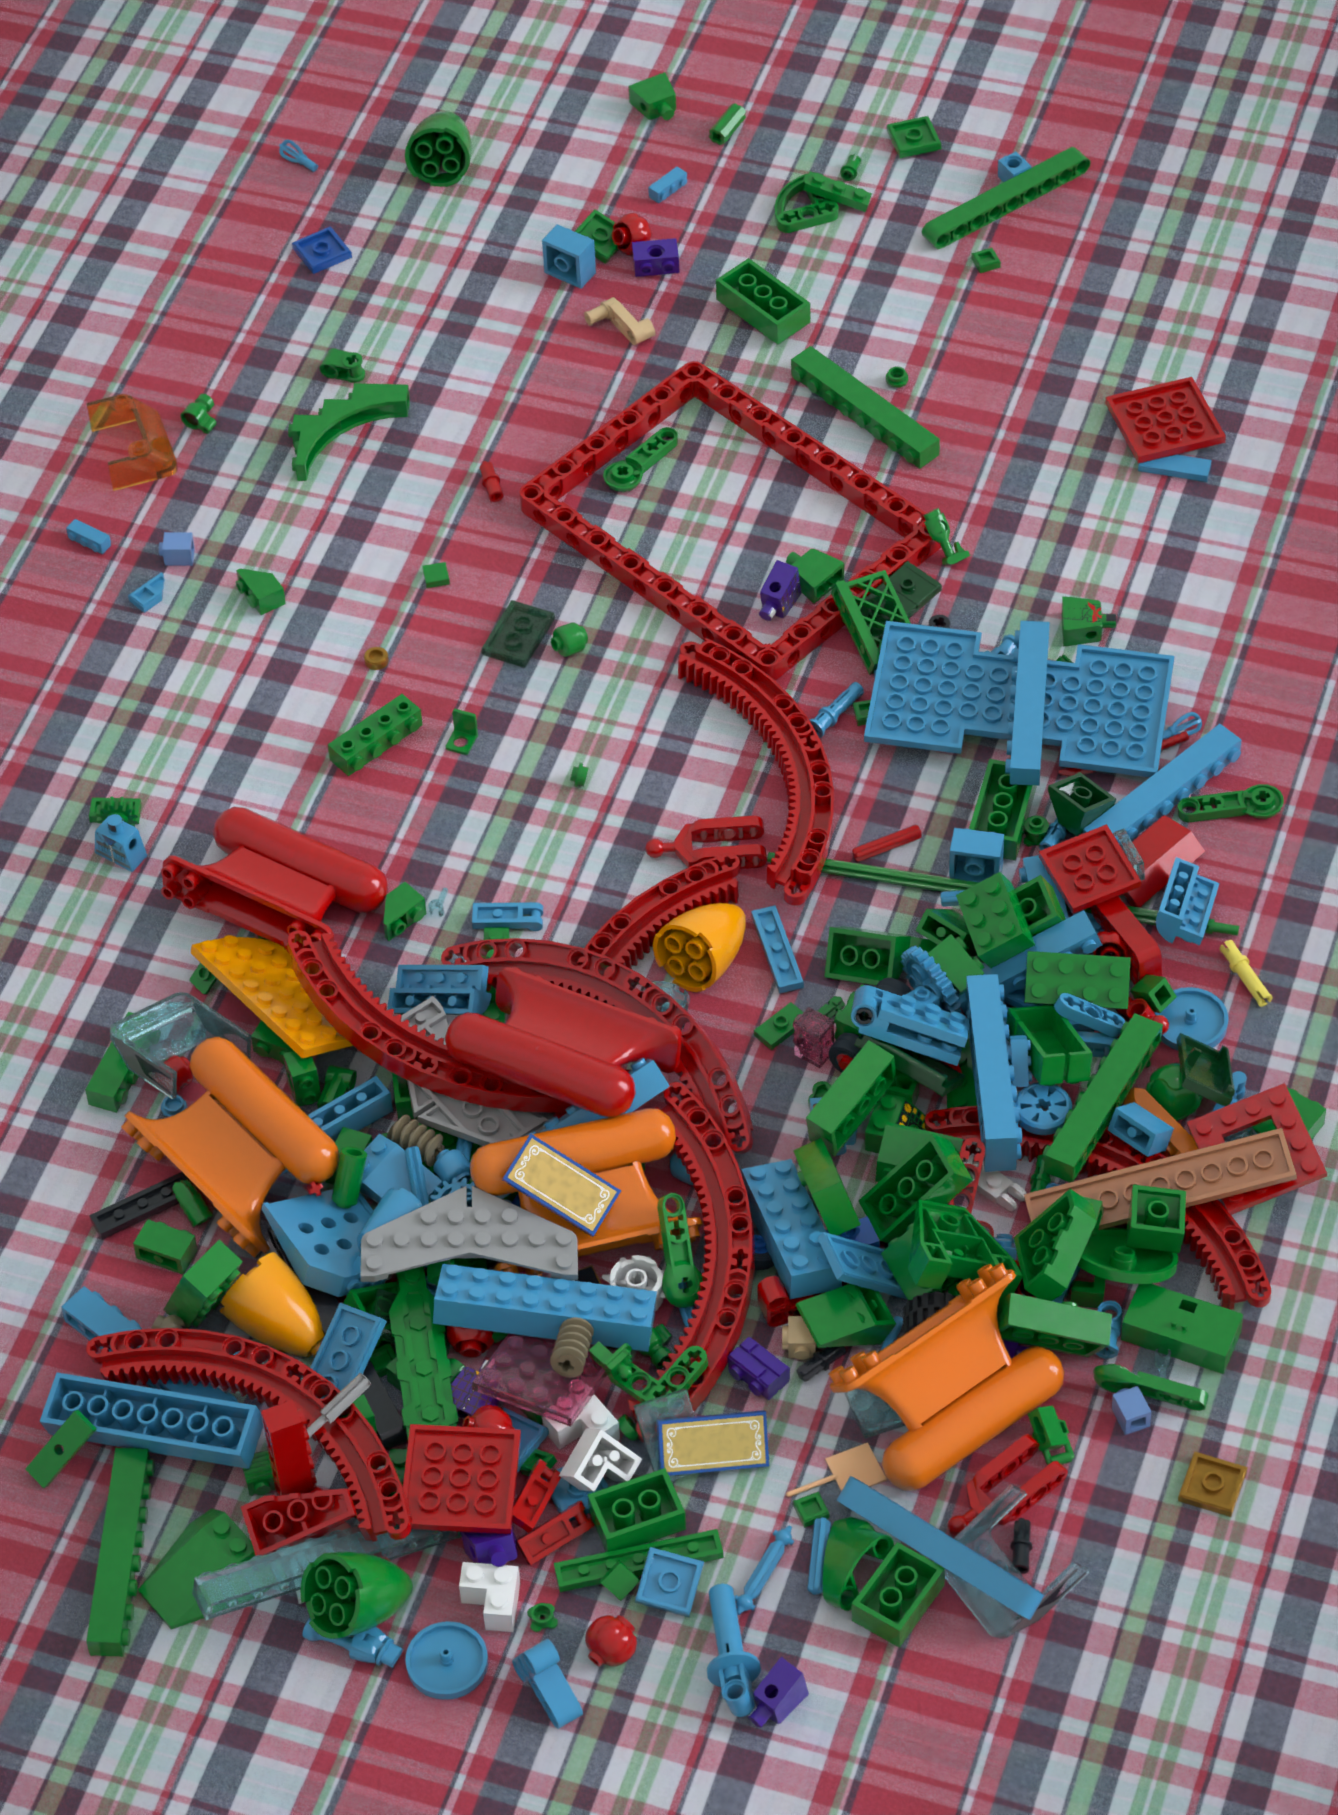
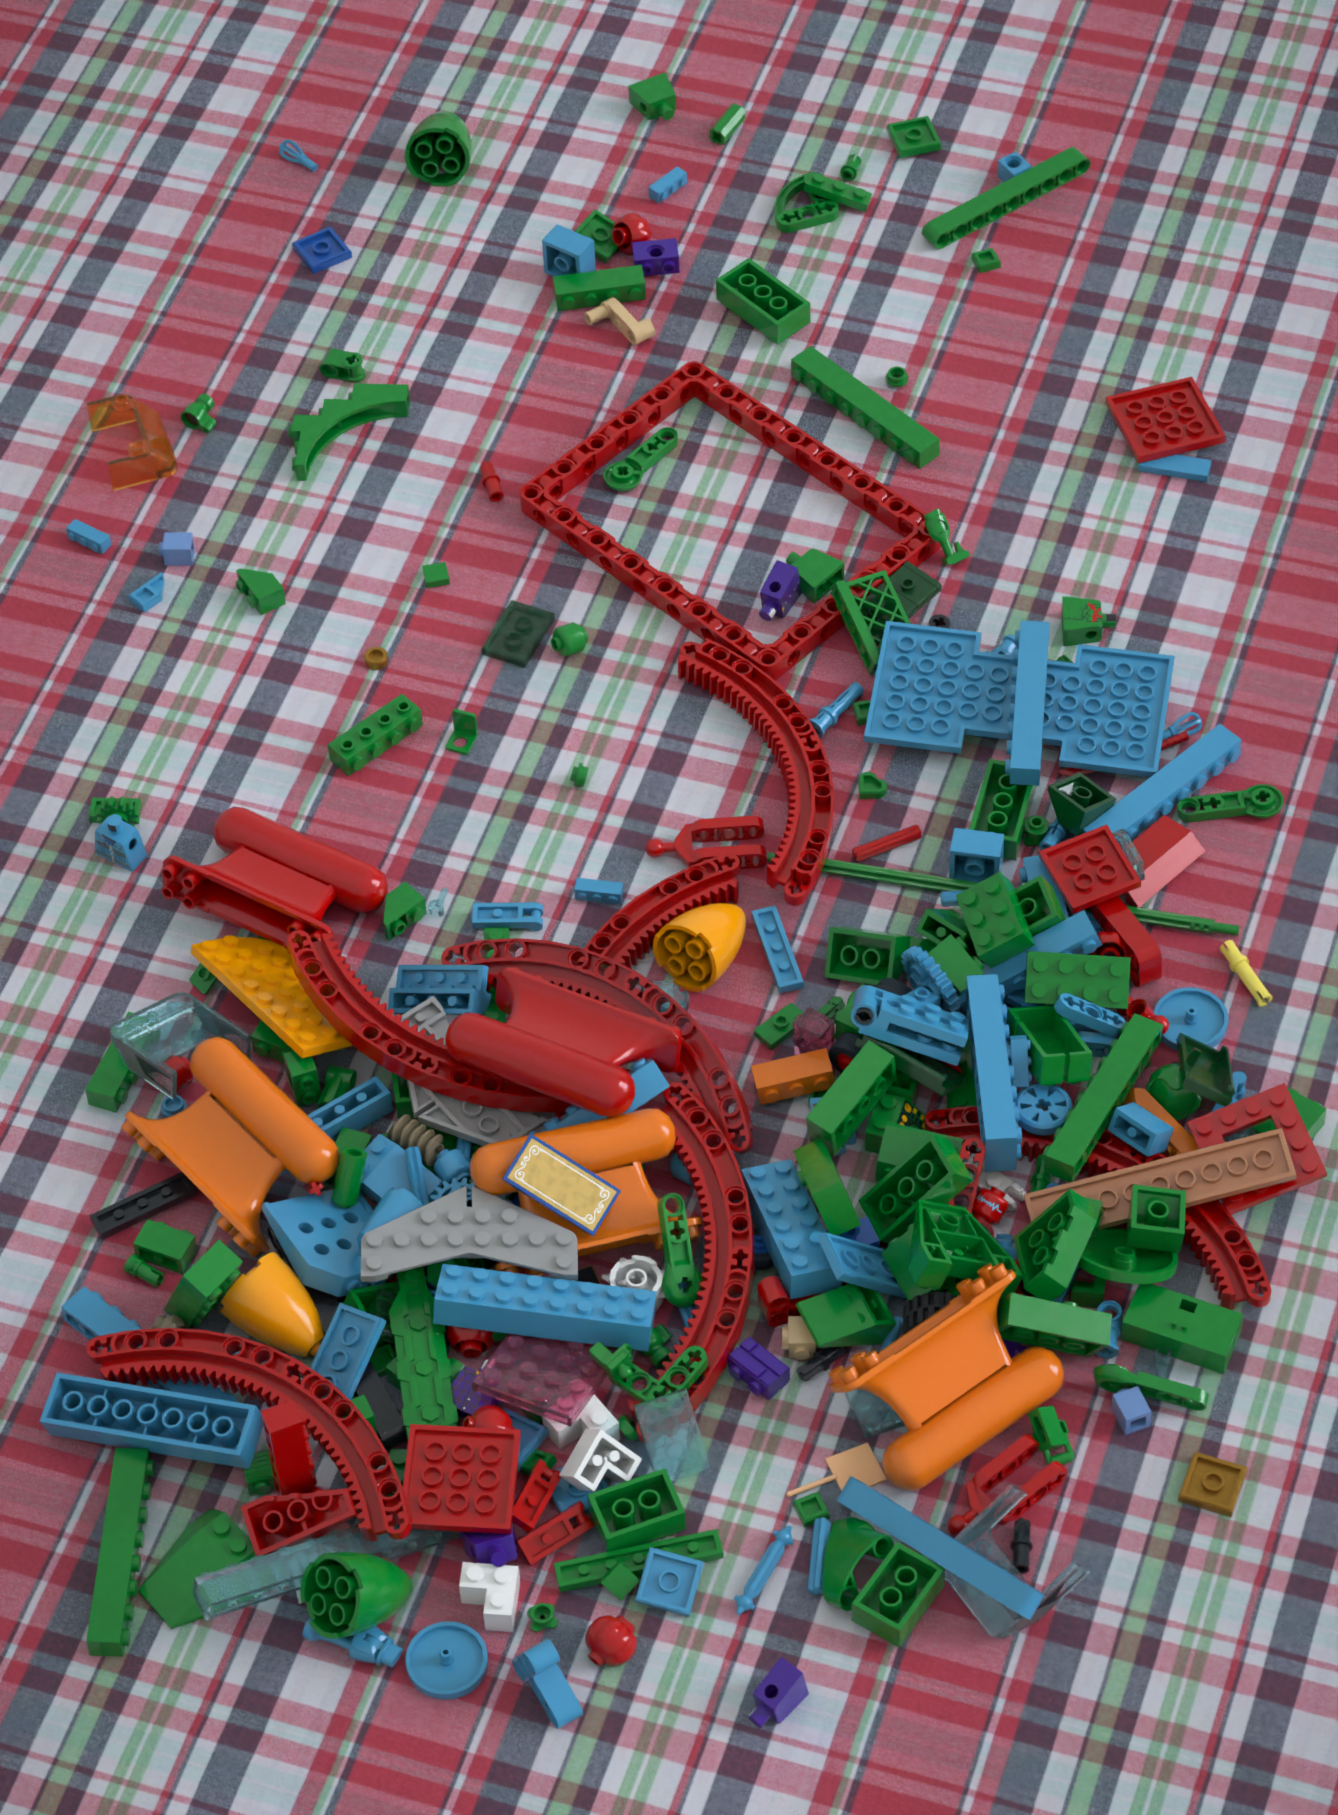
(52, 1458): green tile -> none
(139, 1268): none -> green pin
(191, 1203): green hinge -> none
(340, 1402): light grey axle -> none
(572, 1347): dark tan piece -> none
(594, 287): none -> green brick
(598, 891): none -> dark azure piece
(713, 1442): pearl gold tile -> none
(733, 1667): dark azure piece -> none
(793, 1076): none -> orange brick
(871, 787): none -> green tile
(990, 1205): none -> red head
(1154, 991): green brick -> none
(1186, 903): dark azure brick -> none

